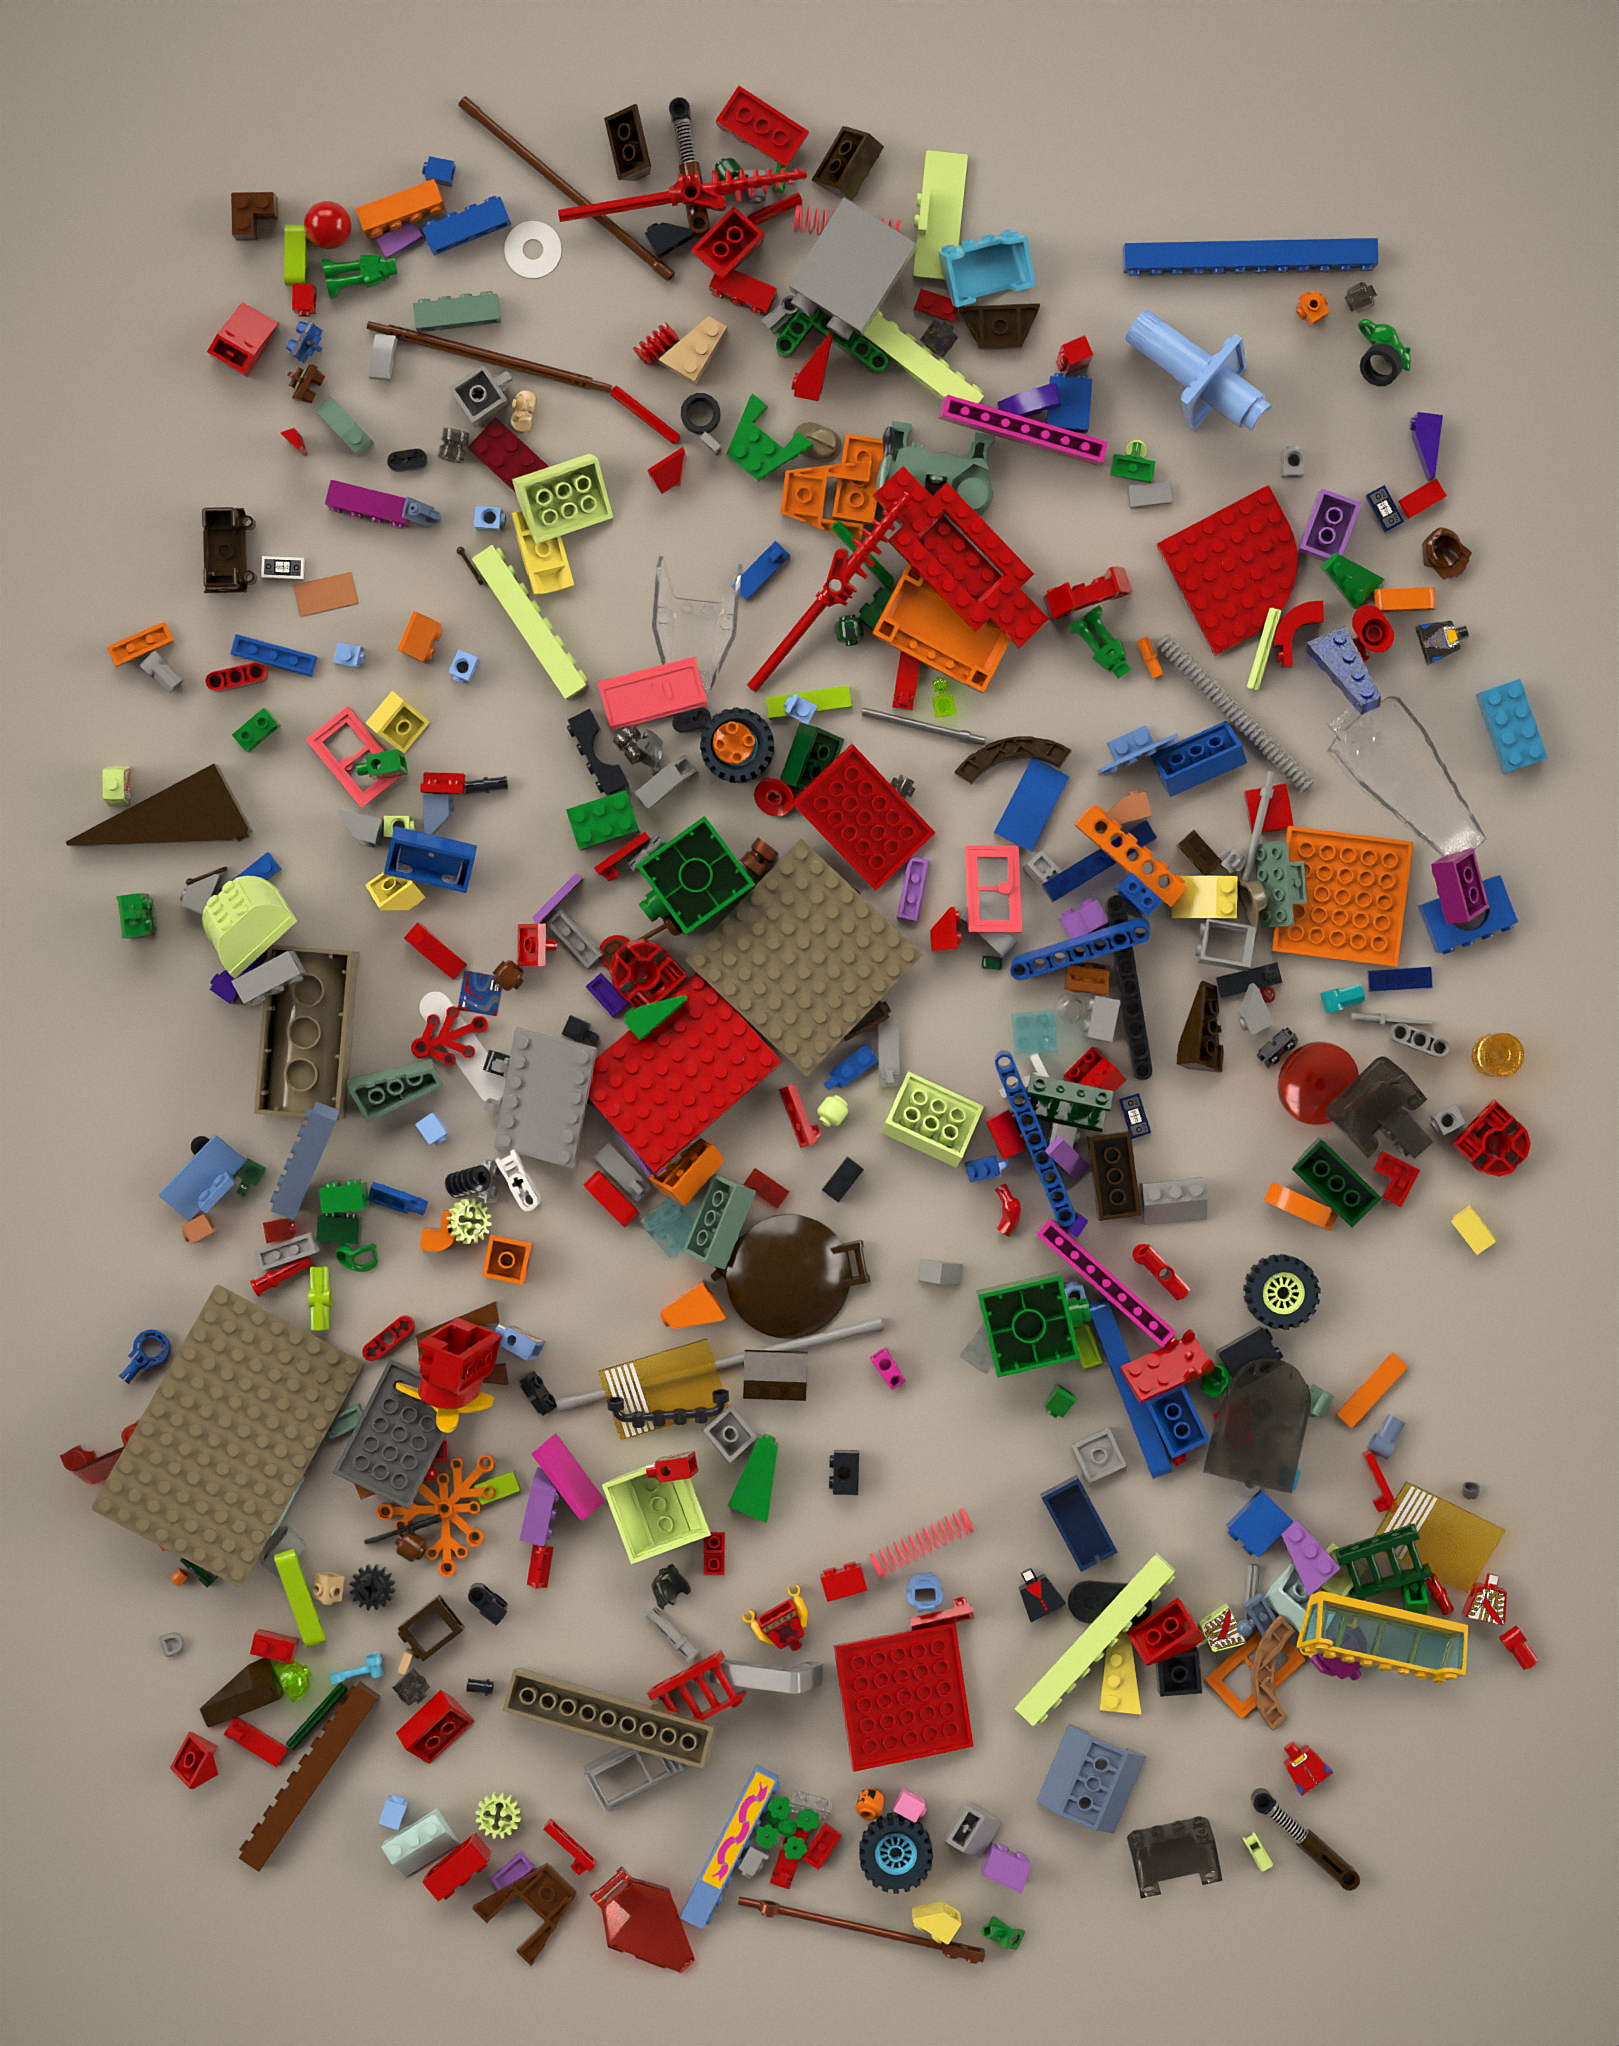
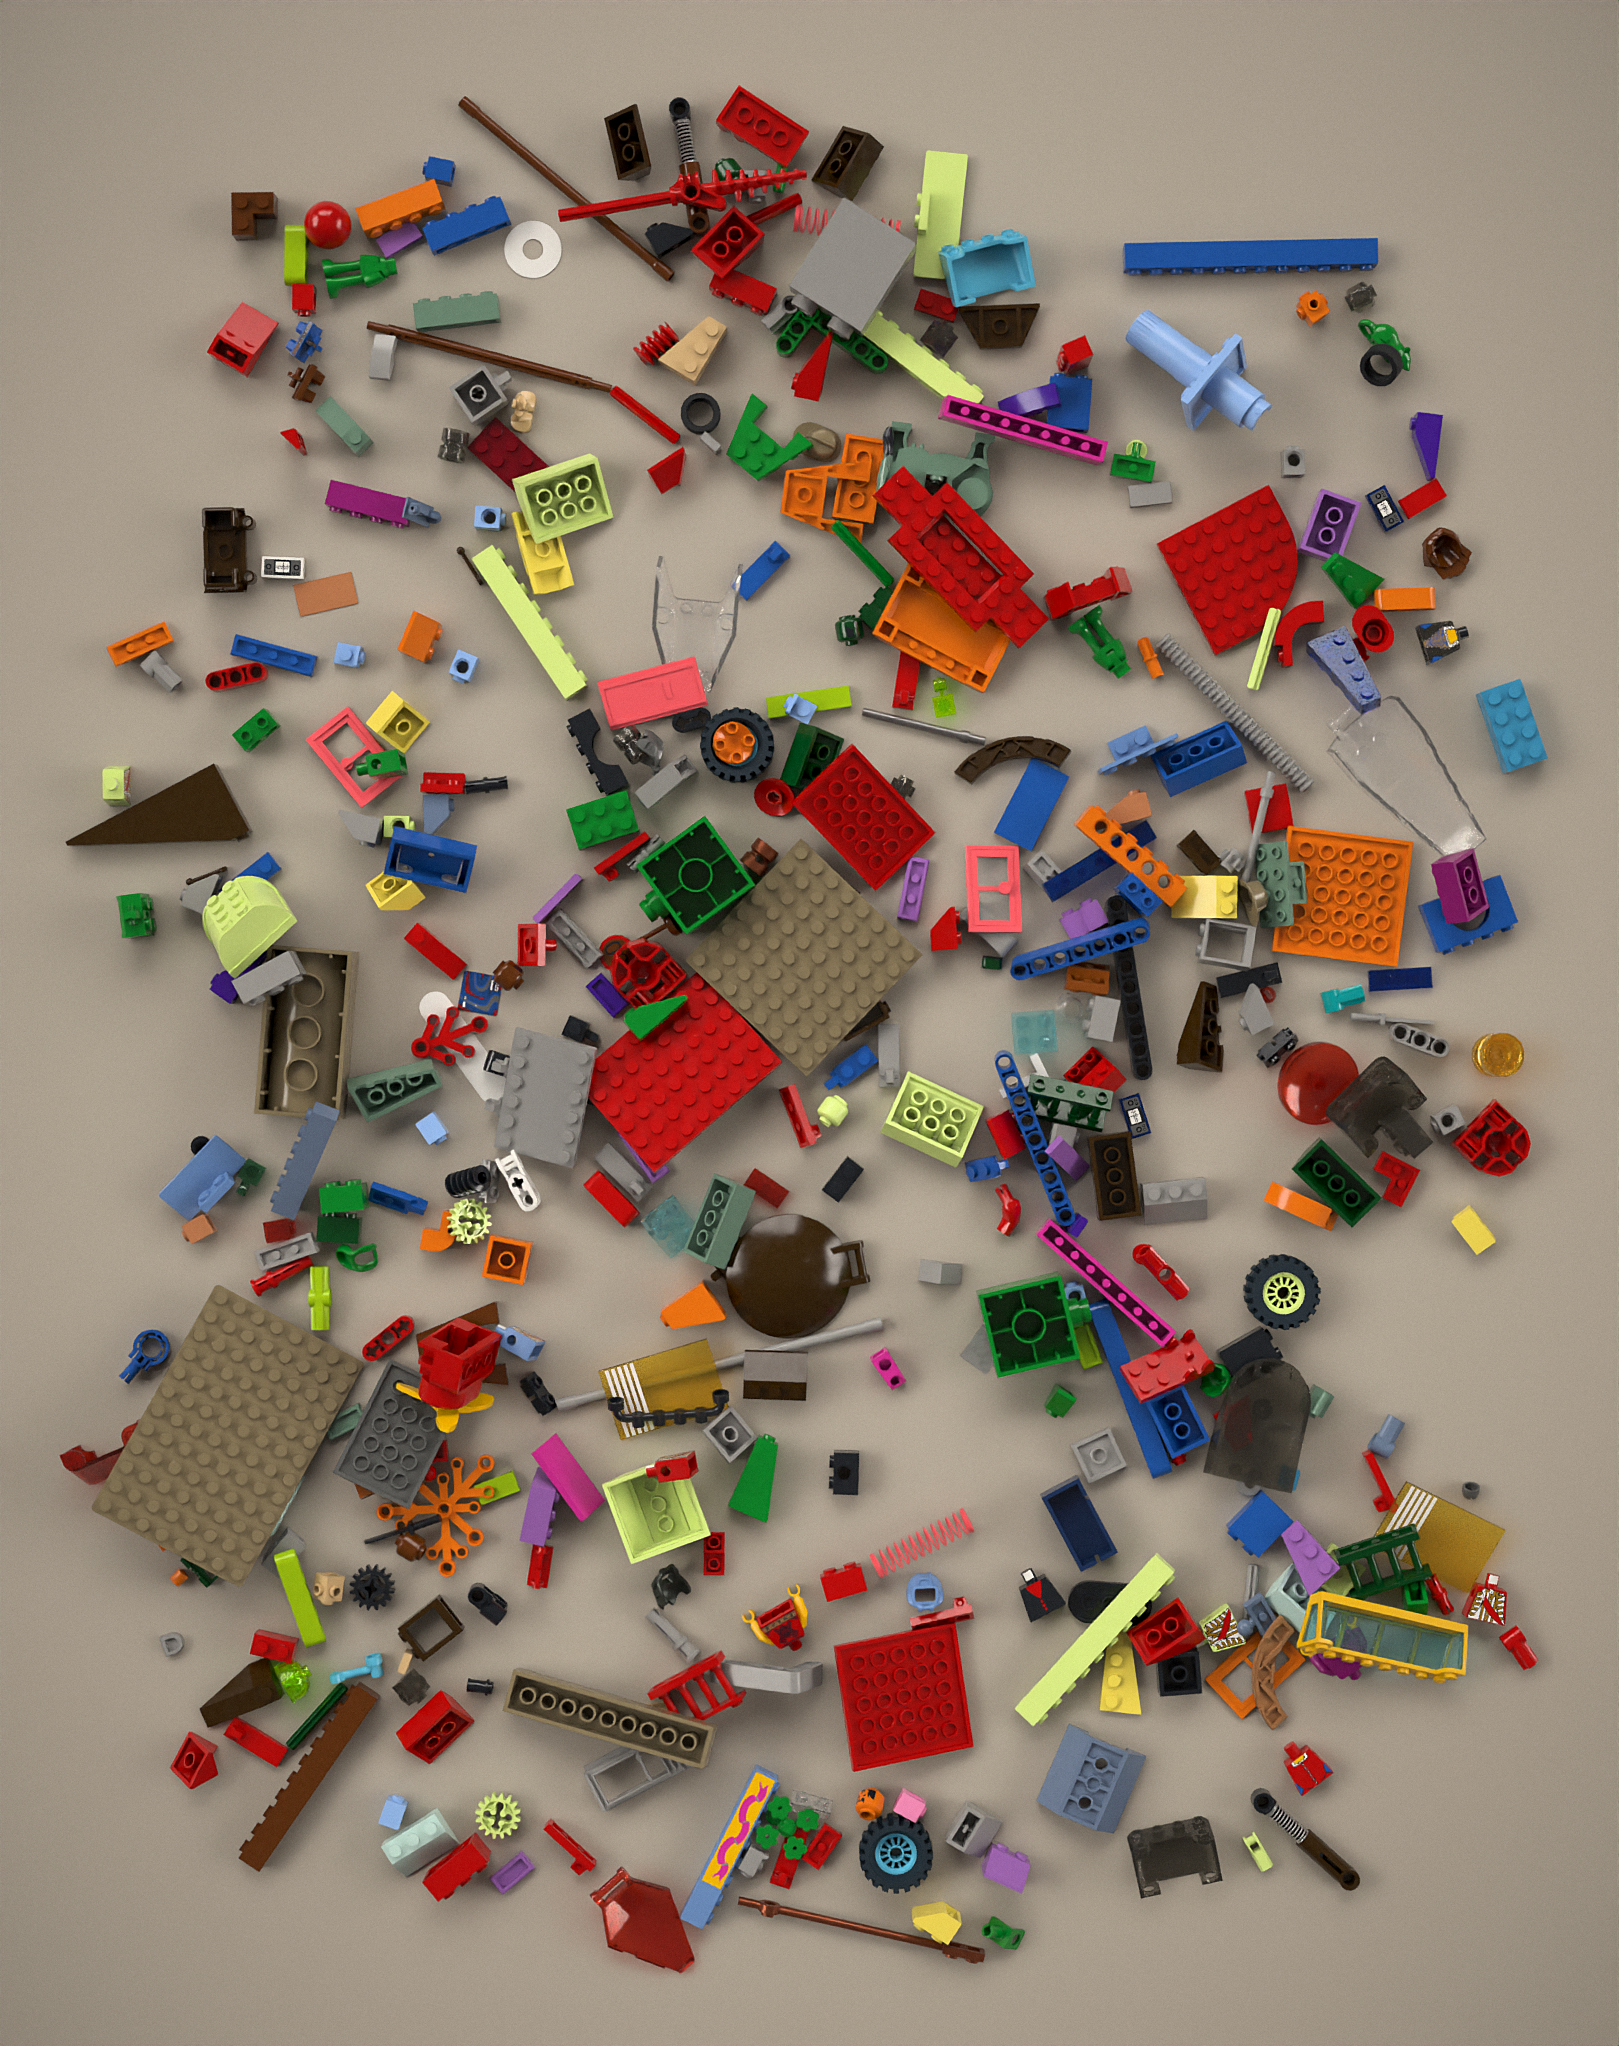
(408, 465): black beam -> none
(541, 1890): reddish brown wing -> none
(688, 1173): orange wedge -> none
(842, 570): red piece -> none
(1371, 1390): orange tile -> none

